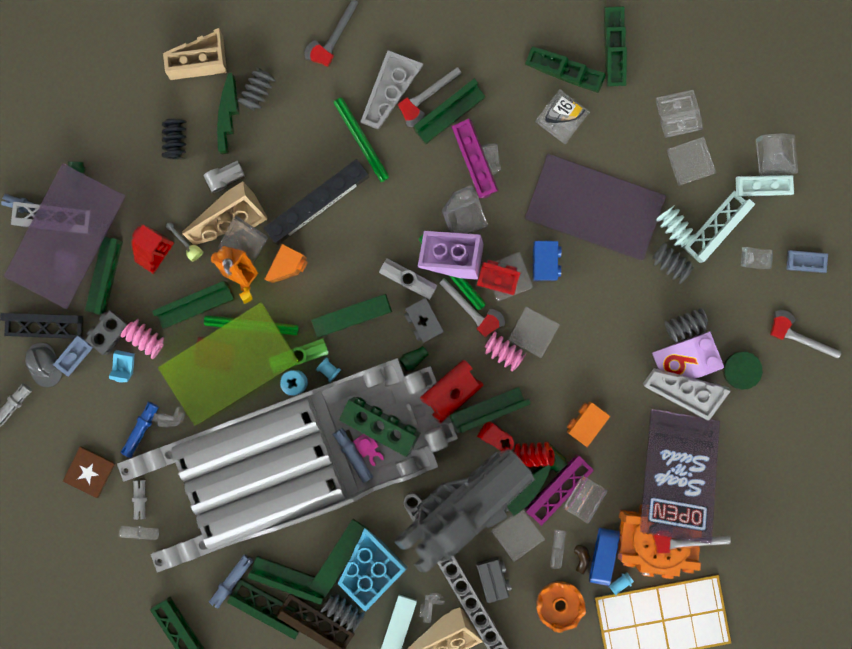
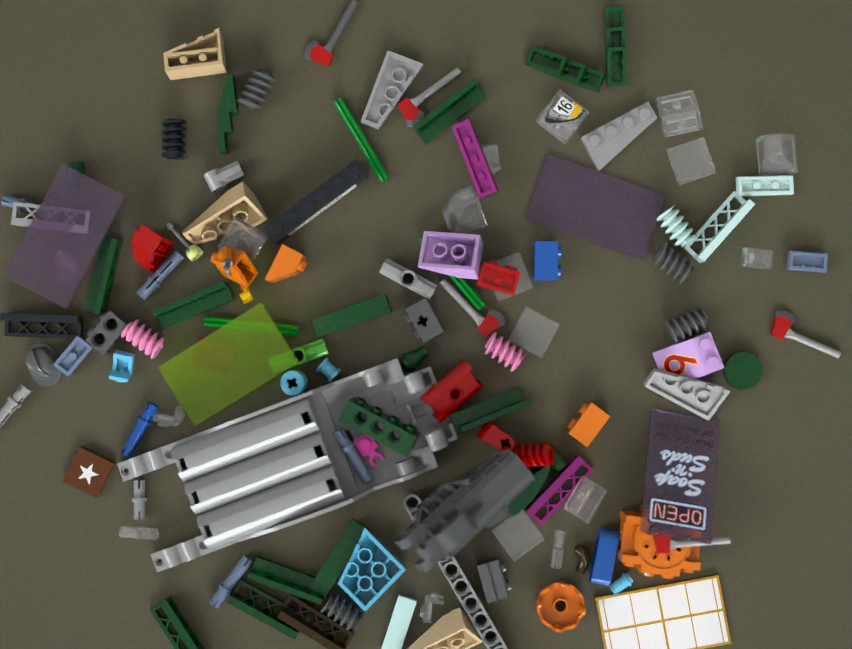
(158, 276): none -> sand blue pin
(614, 136): none -> light grey wing

